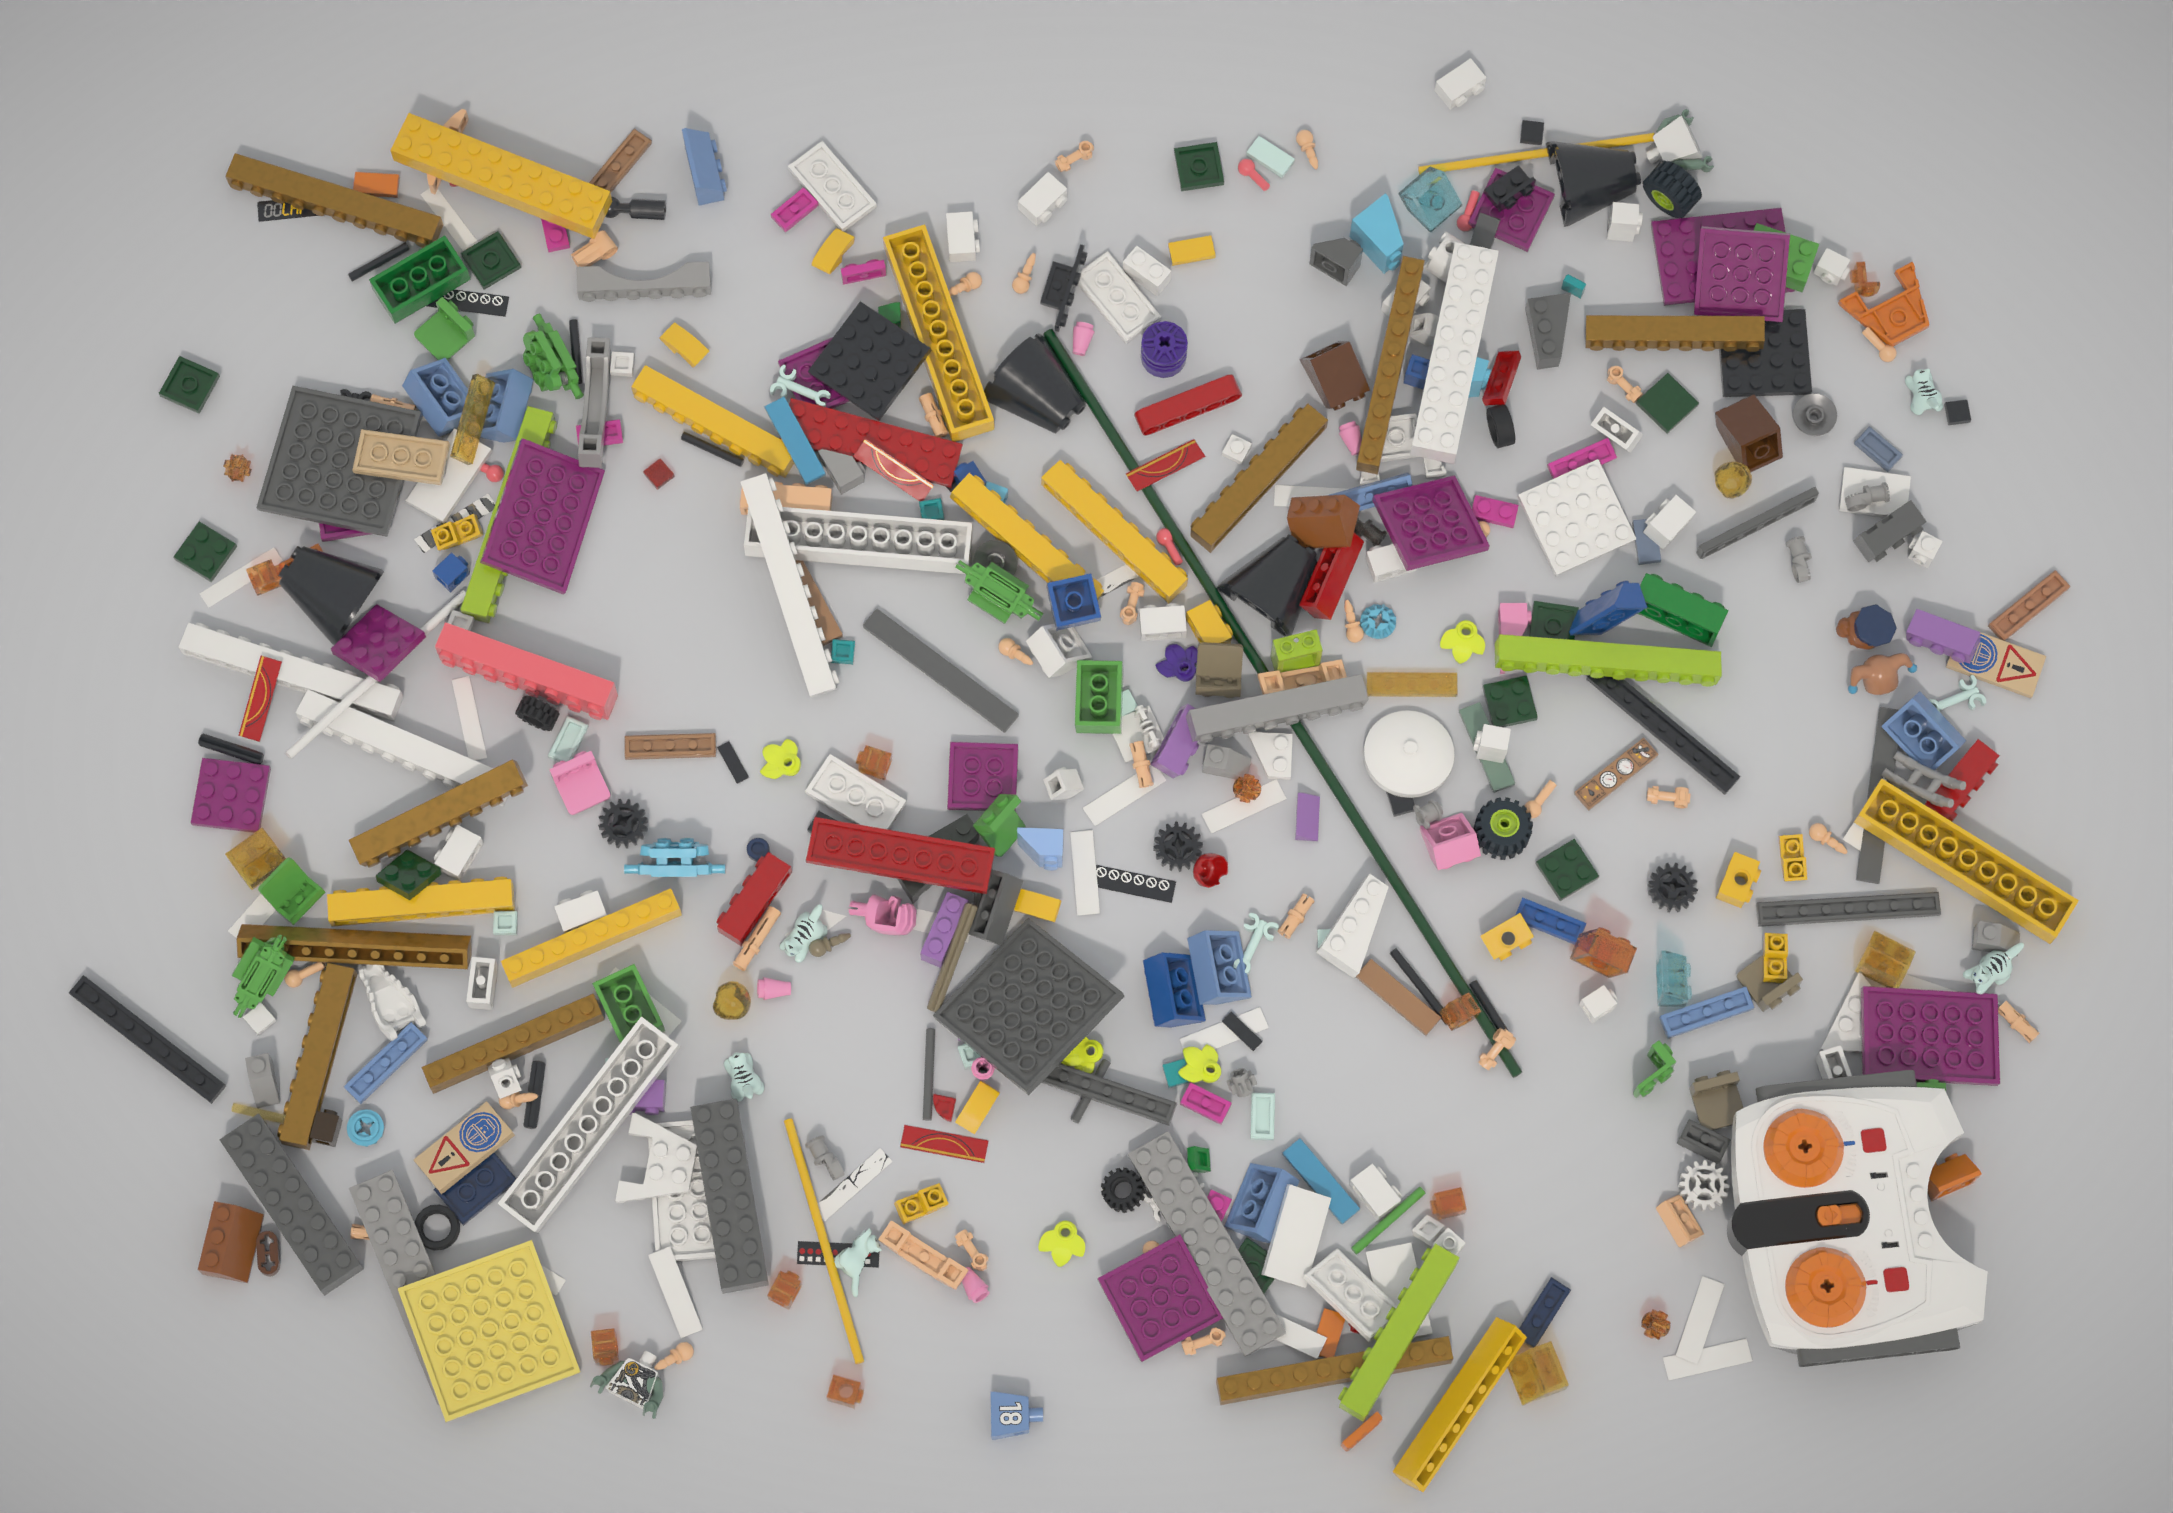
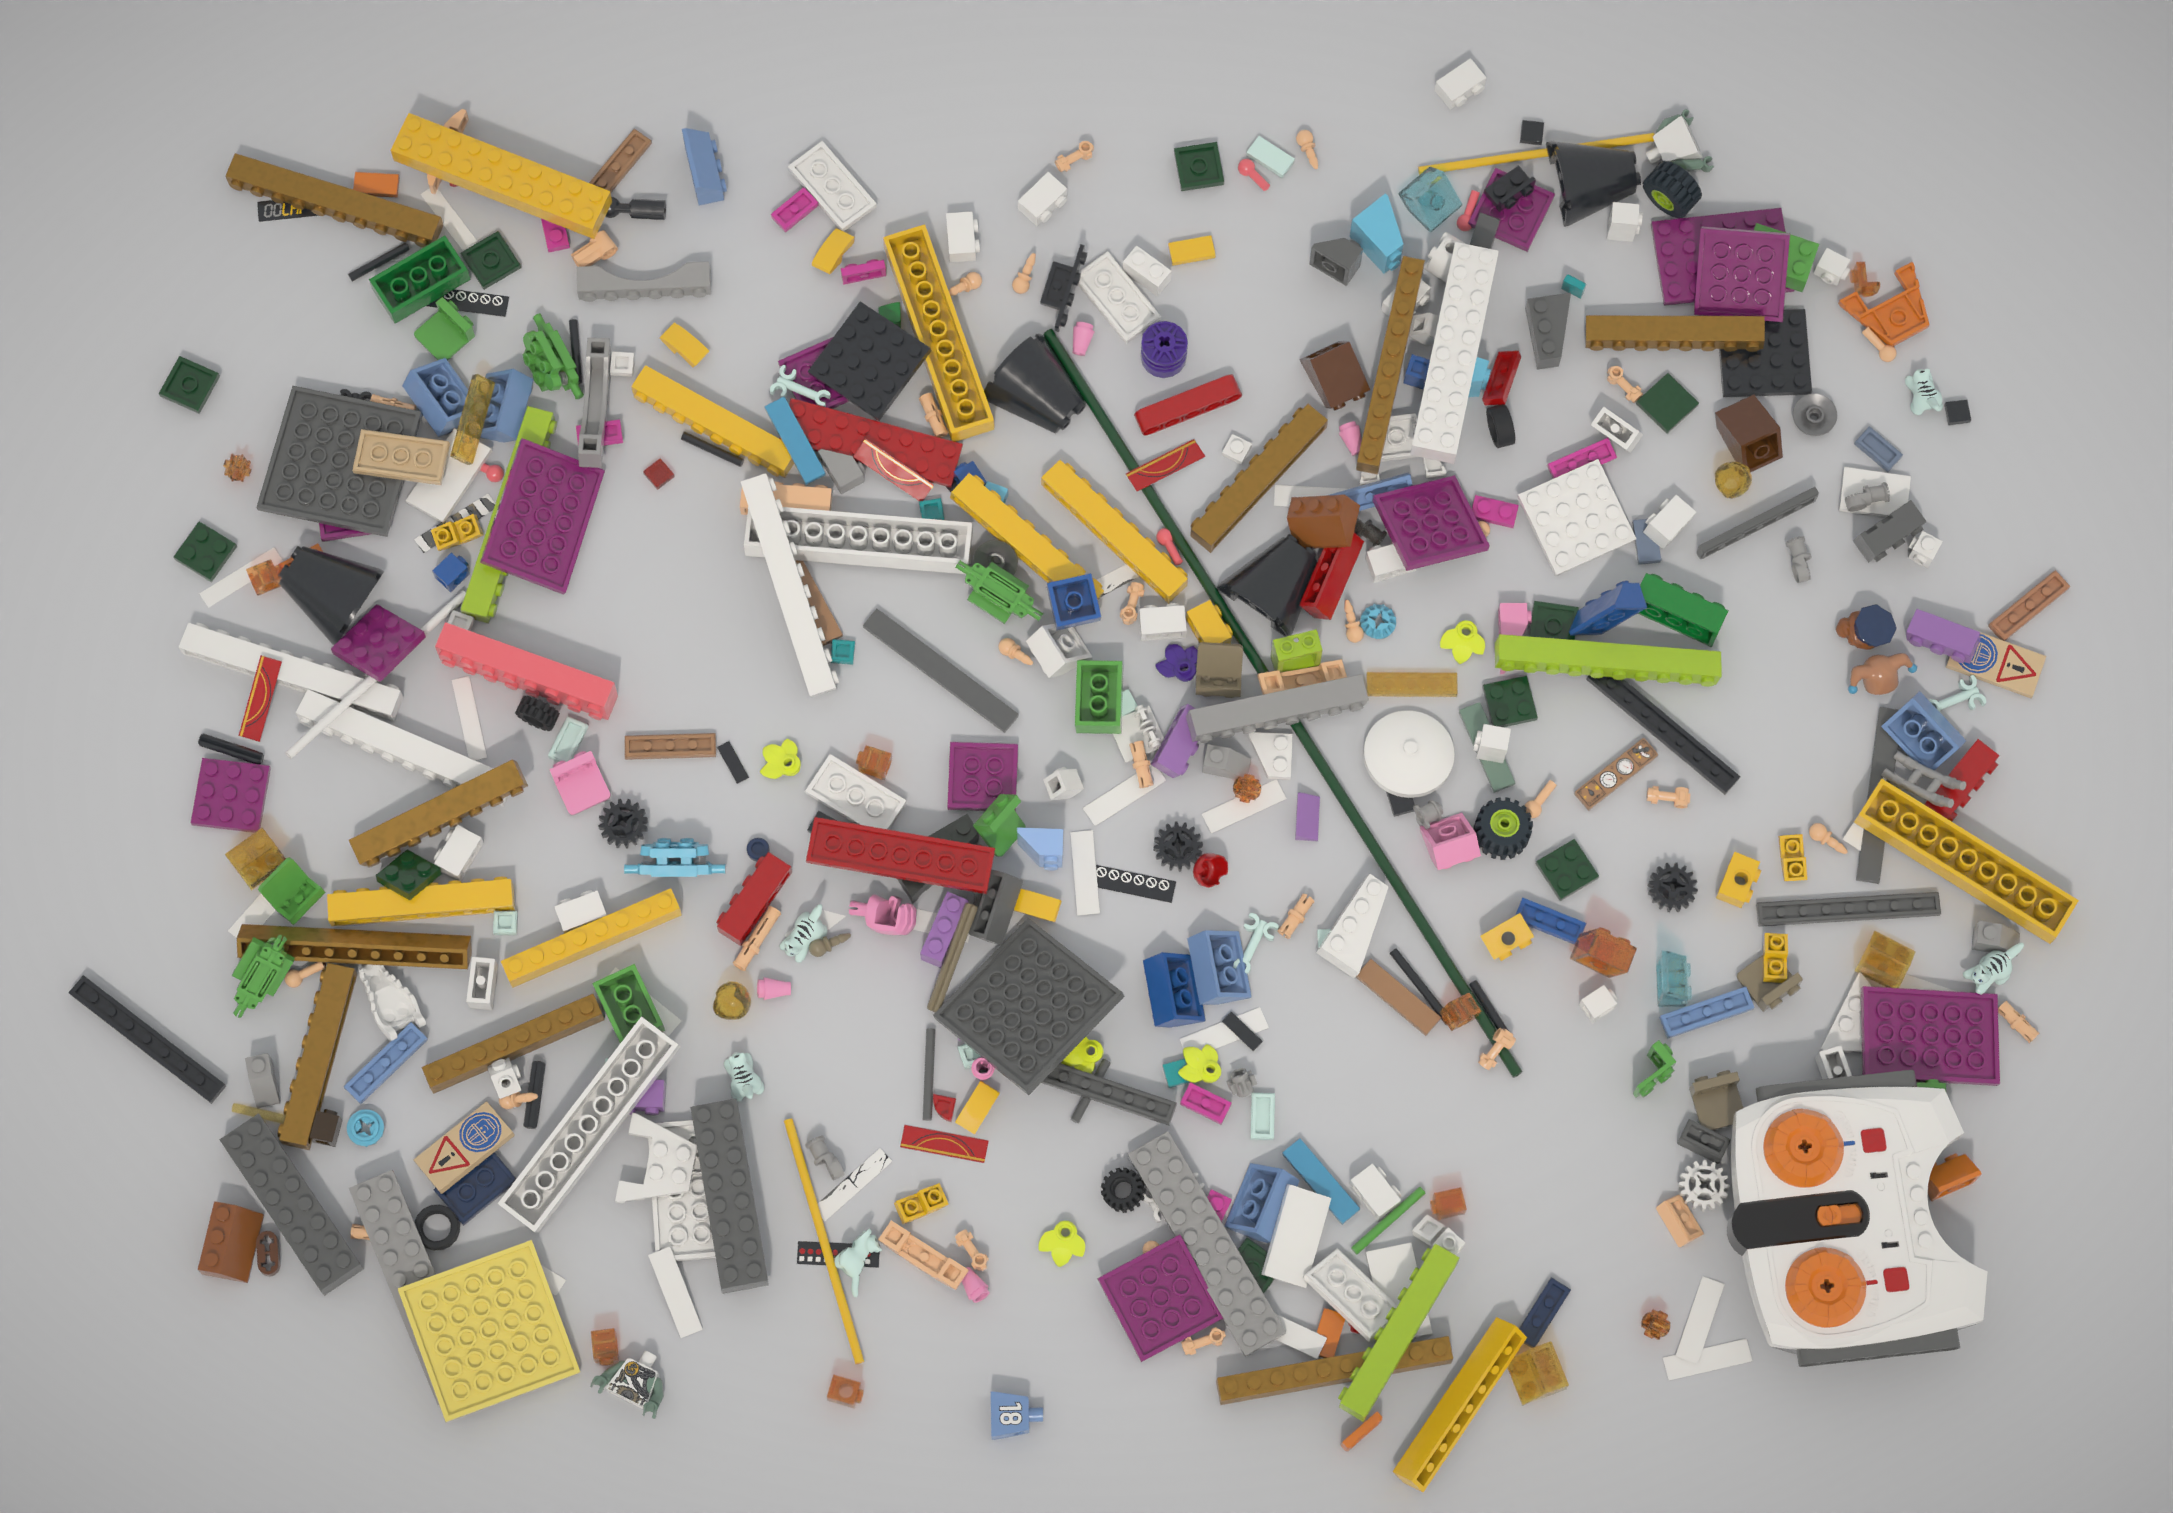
(259, 1019): white tile -> none
(682, 1352): light nougat bar -> none
(785, 1289): clear orange brick -> none
(1198, 1159): green plate -> none

